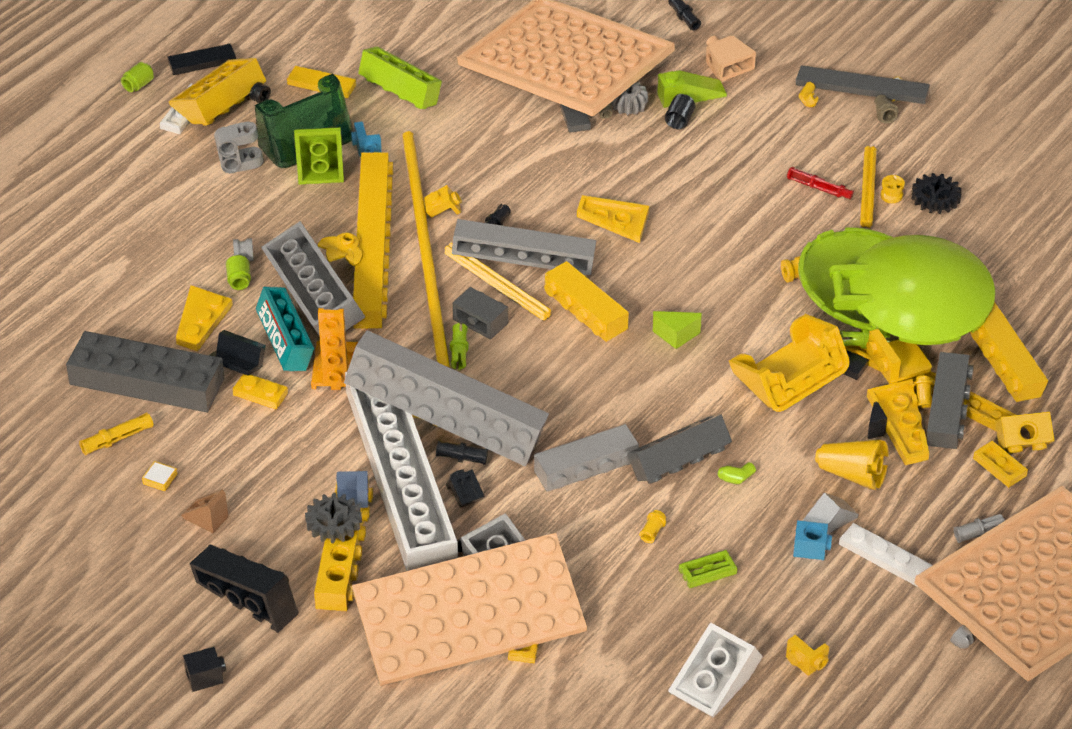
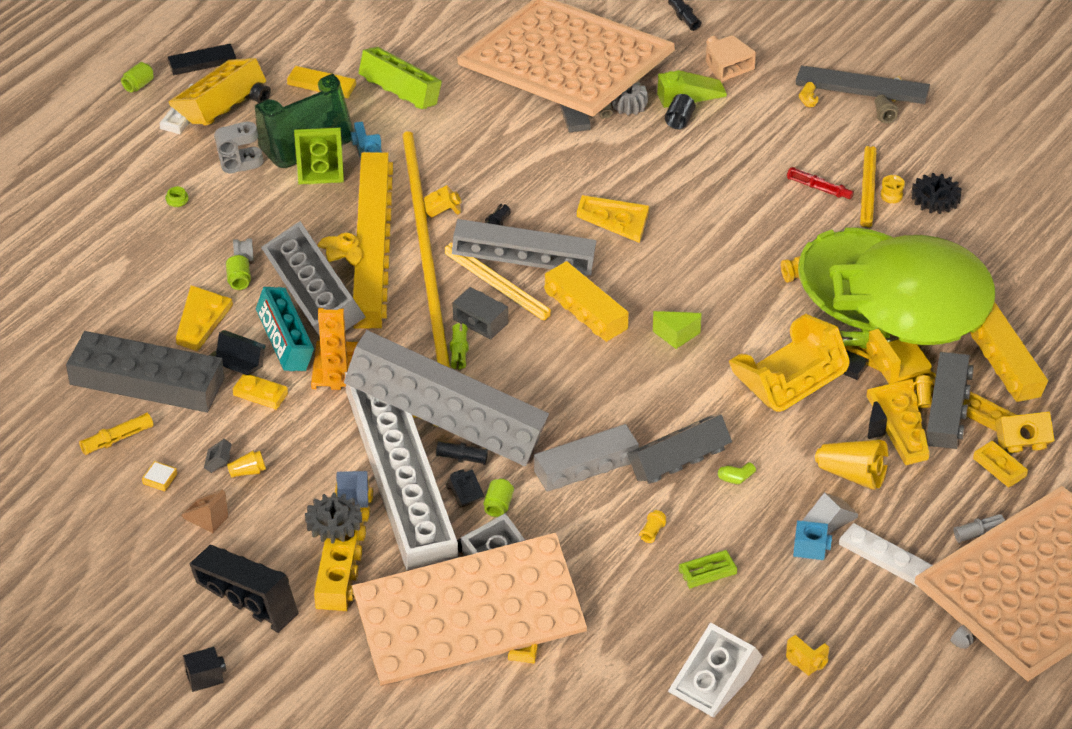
(176, 196): none -> lime plate
(218, 456): none -> dark grey plate
(248, 464): none -> yellow cone
(498, 497): none -> lime brick

